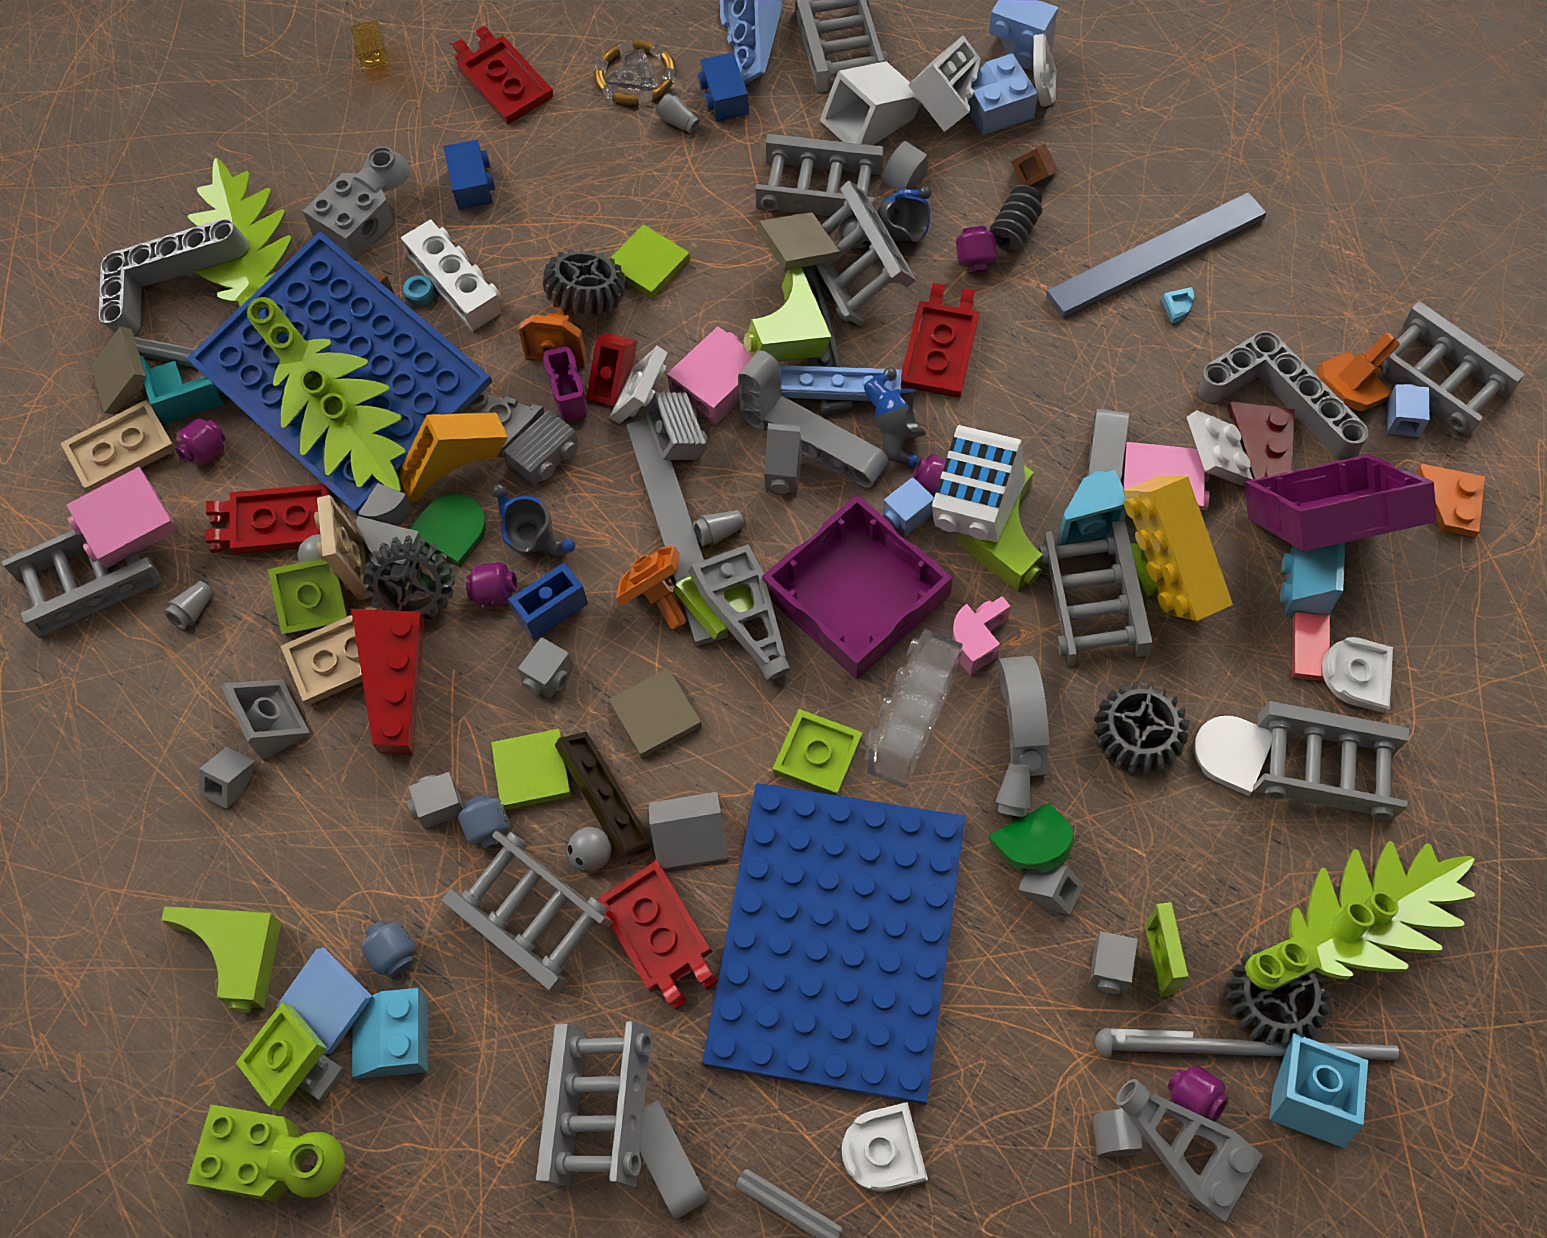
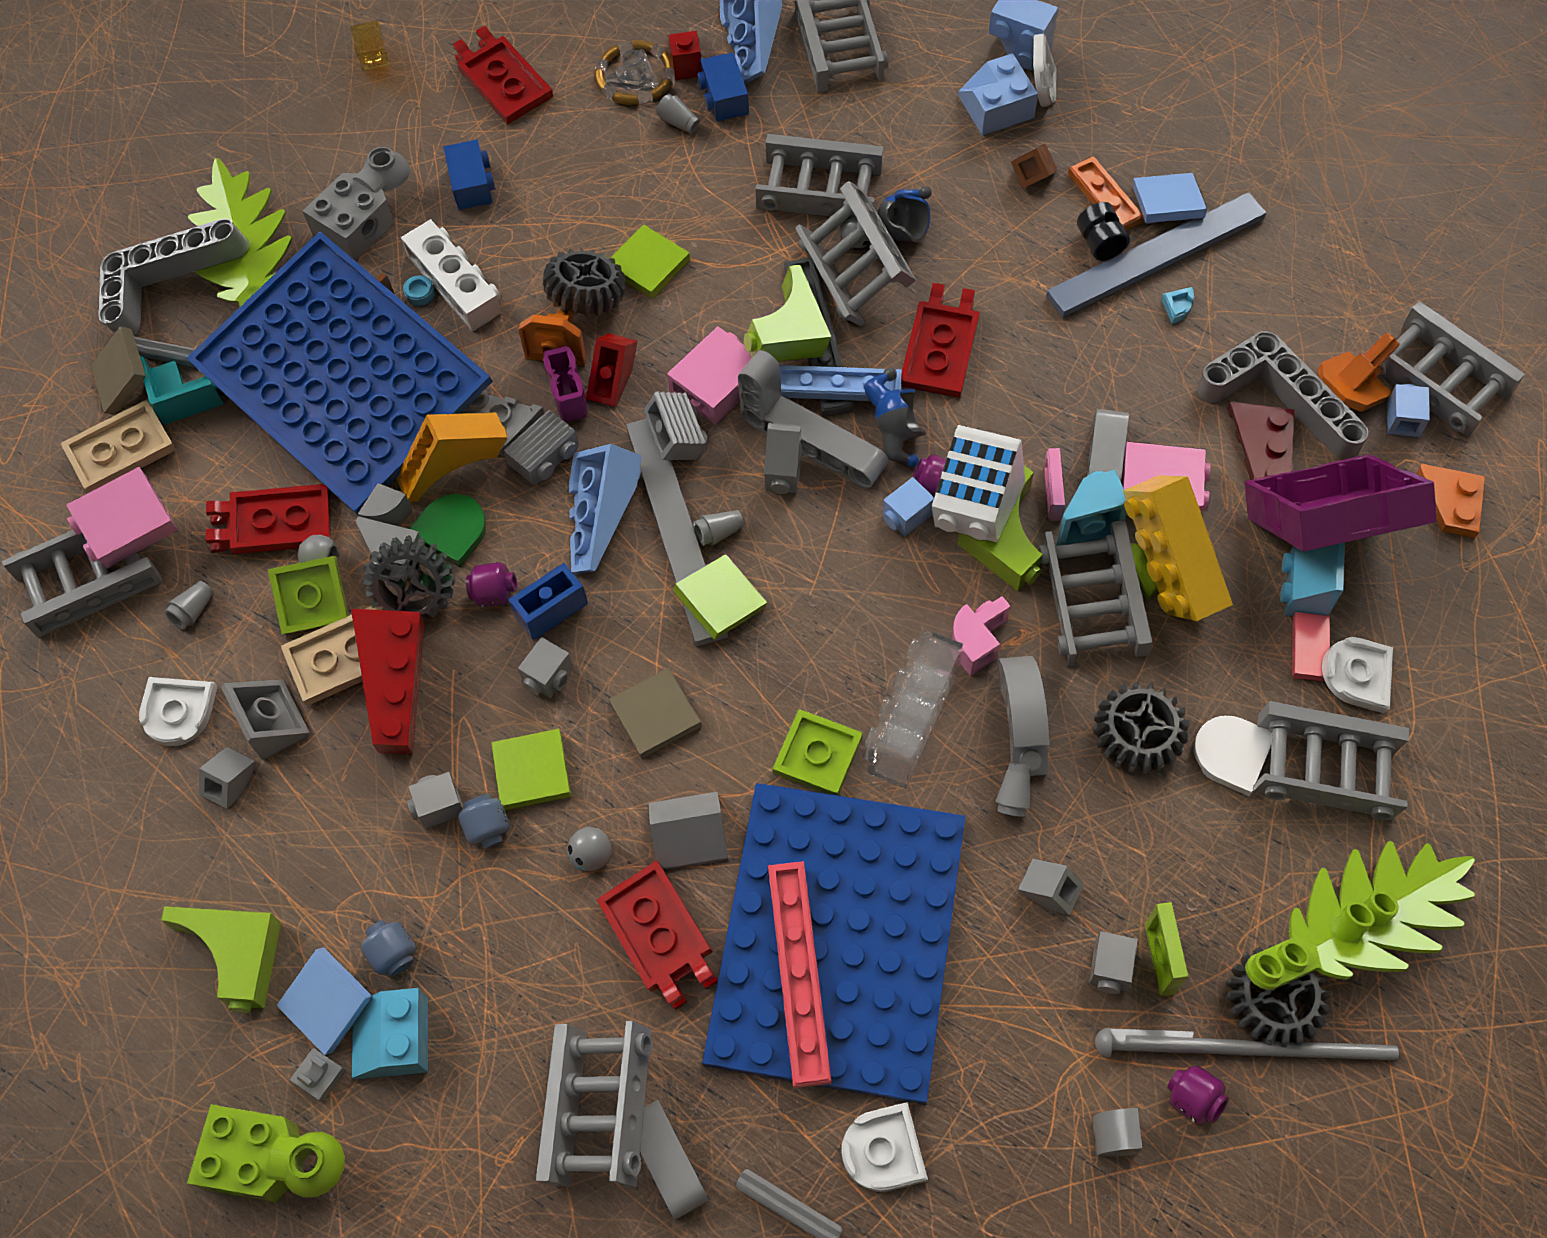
(176, 709): none -> white tile
(200, 442): magenta head -> none
(281, 1056): lime tile -> none
(329, 400): lime plant -> none
(341, 546): tan plate -> none
(494, 925): light grey fence -> none
(529, 525): dark grey piece -> none
(602, 488): none -> light blue wedge
(603, 794): dark brown tile -> none
(638, 386): white plate -> none
(651, 577): orange piece -> none
(685, 54): none -> red slope
(727, 572): light grey plate -> none
(798, 241): dark tan tile -> none
(799, 975): none -> coral tile
(857, 586): magenta tile -> none
(868, 104): white slope -> none
(905, 167): light grey brick -> none
(947, 83): white wedge -> none
(976, 248): magenta head -> none
(1017, 218): dark grey piece -> none
(1036, 840): green tile -> none
(1054, 484): none -> bright pink tile
(1100, 187): none -> orange tile
(1103, 231): none -> black wheel
(1169, 198): none -> light blue tile
(1220, 448): white plate -> none
(1225, 1172): light grey plate -> none
(1320, 1091): medium azure slope -> none

